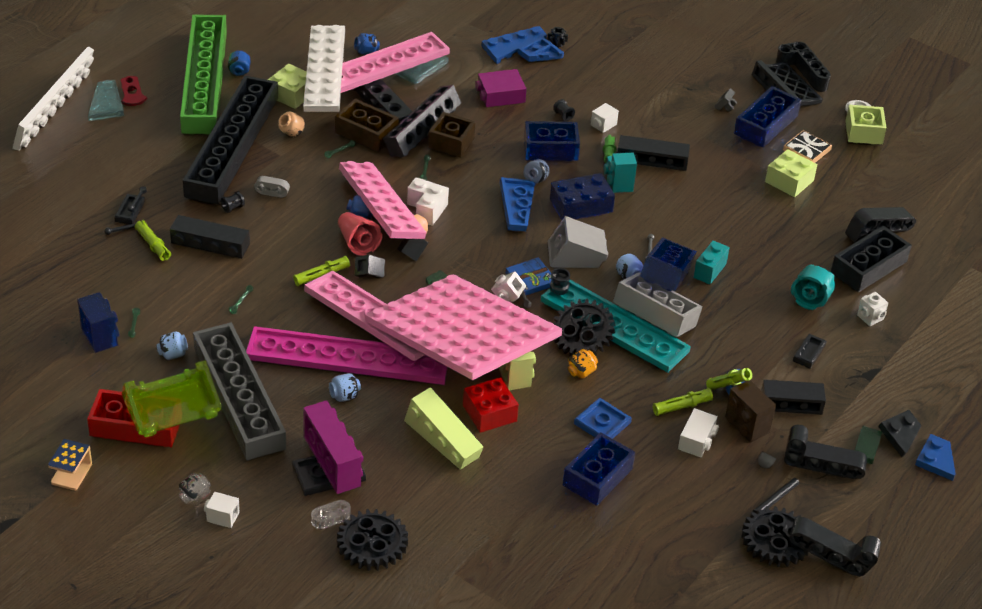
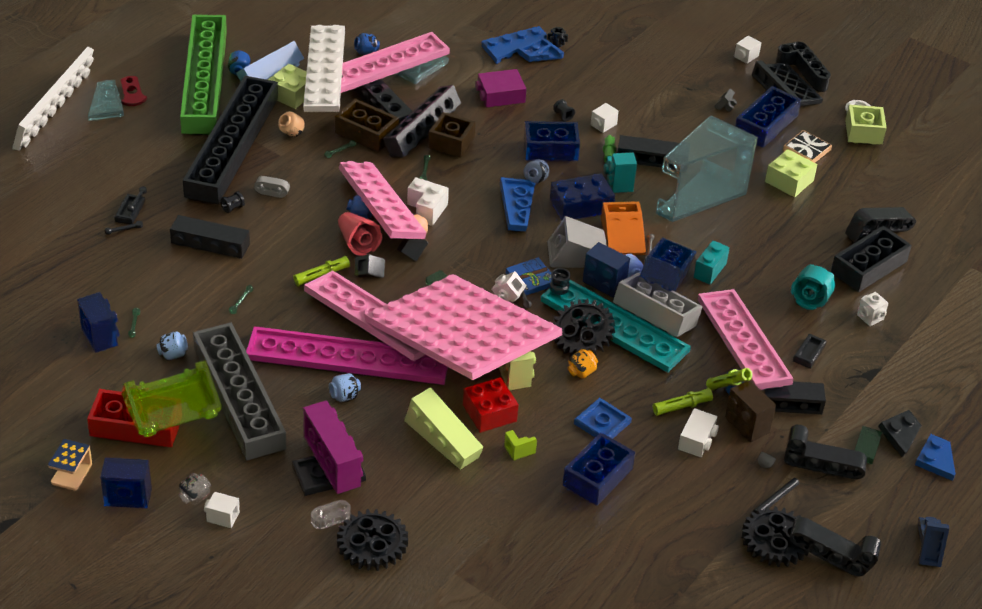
(126, 482): none -> clear blue brick
(156, 244): lime pin -> none
(272, 63): none -> brick
(520, 447): none -> lime panel
(605, 268): none -> dark blue brick
(624, 227): none -> orange slope
(710, 168): none -> clear light blue windscreen
(745, 338): none -> bright pink plate
(747, 49): none -> white brick
(933, 541): none -> dark blue bracket

